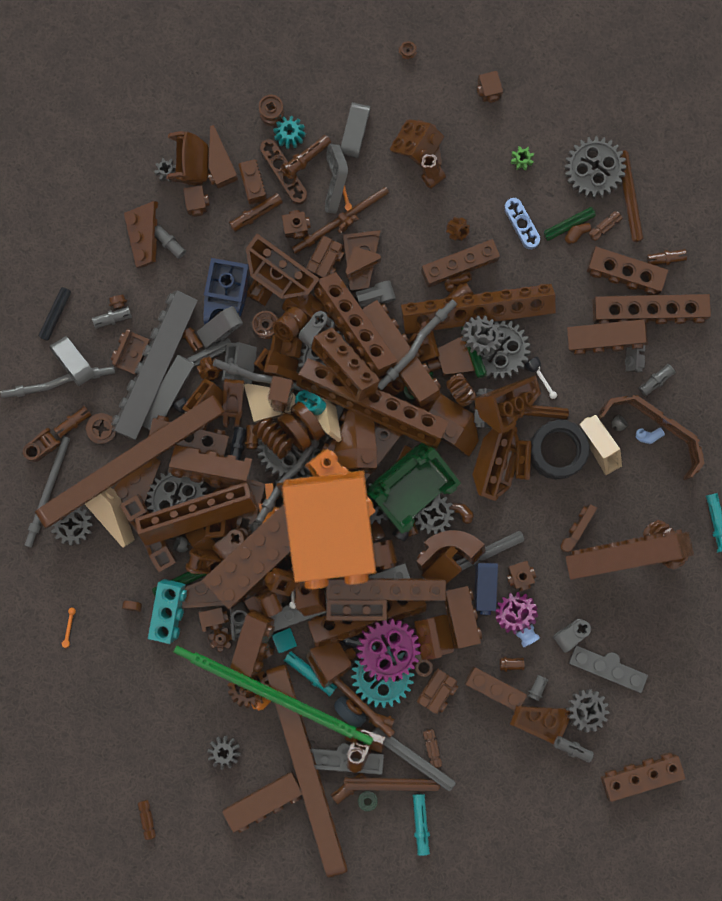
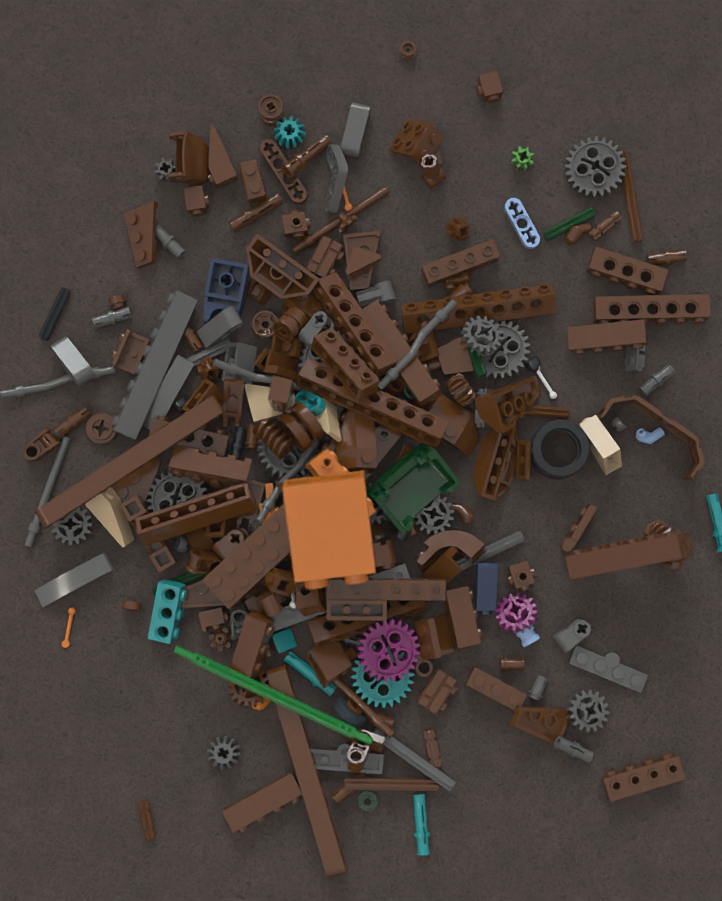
(73, 580): none -> dark grey slope

